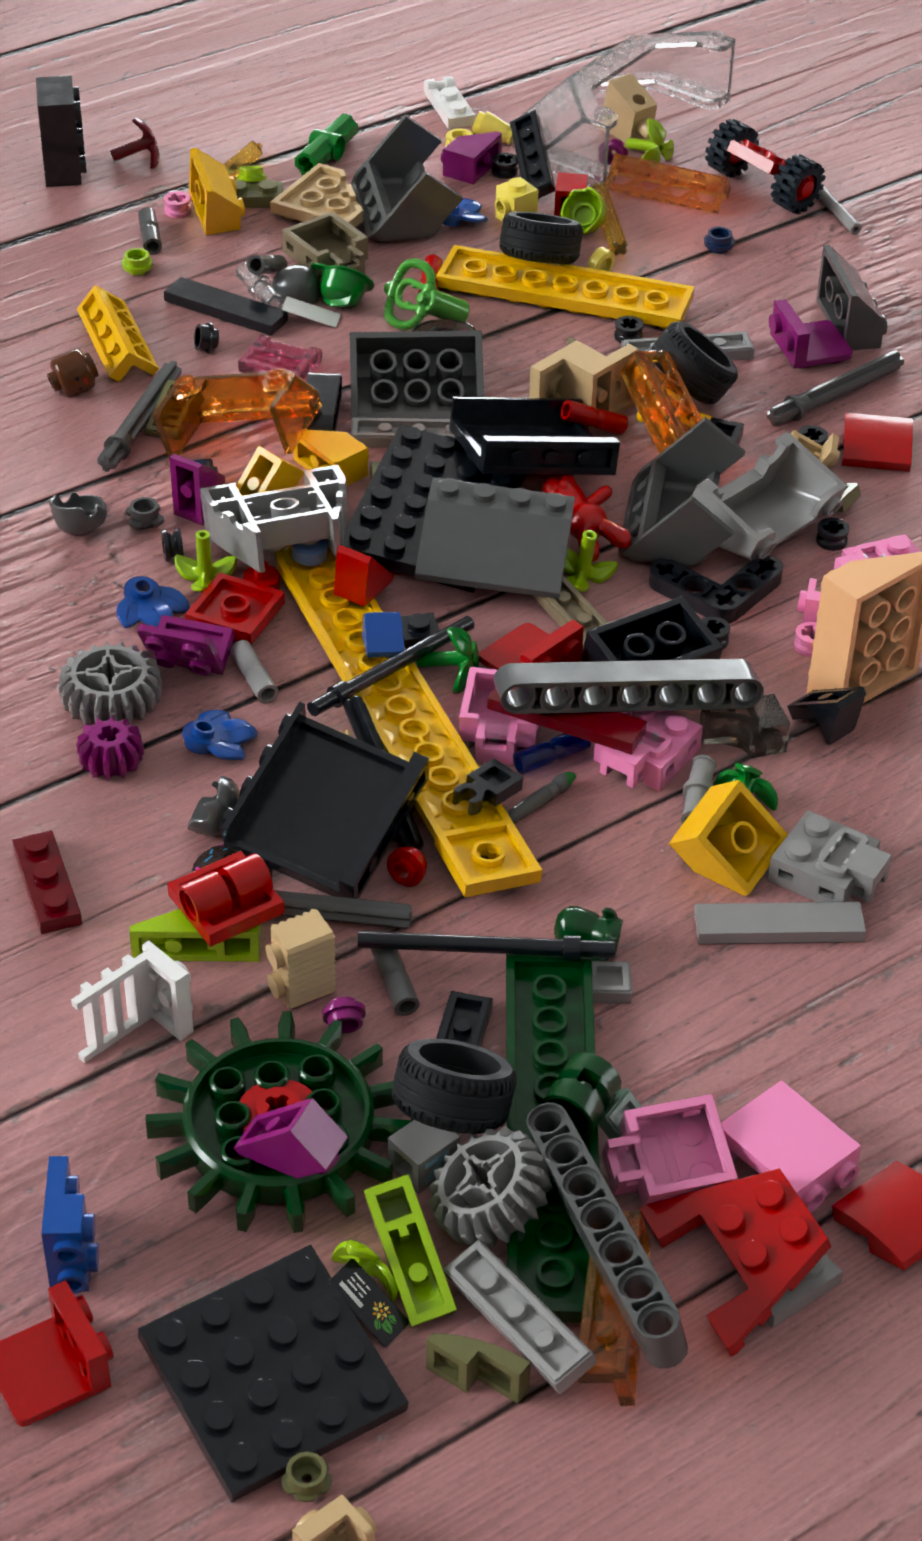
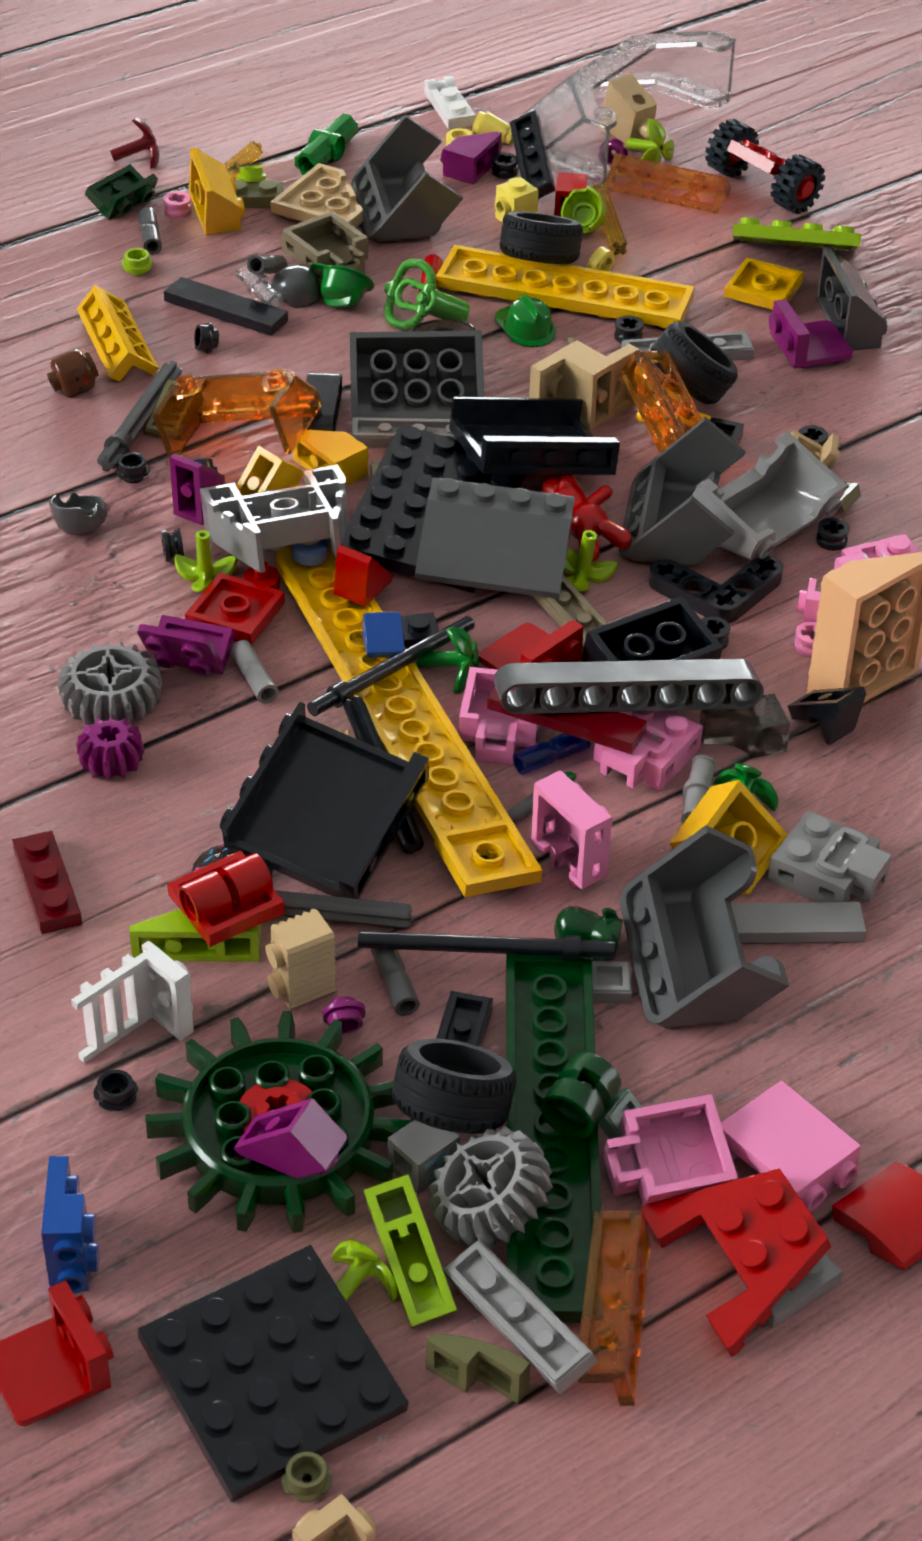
(60, 130): black brick -> none
(115, 1090): none -> black plate
(121, 191): none -> dark green bracket
(132, 467): none -> black plate
(144, 513): dark grey plate -> none
(150, 604): blue plate -> none
(210, 810): dark grey hair -> none
(218, 734): blue plate -> none
(269, 355): clear pink plate -> none
(311, 311): white sticker -> none
(369, 1302): black sticker -> none
(407, 866): red plate -> none
(466, 211): blue plate -> none
(488, 783): black plate -> none
(527, 322): none -> green piece
(576, 829): none -> bright pink piece
(590, 416): red piece -> none
(608, 1237): dark grey beam -> none
(687, 935): none -> dark grey windscreen
(719, 240): dark blue plate -> none
(763, 283): none -> yellow plate
(796, 406): dark grey axle -> none
(809, 236): none -> lime plate
(839, 211): light grey piece -> none
(877, 442): red slope -> none

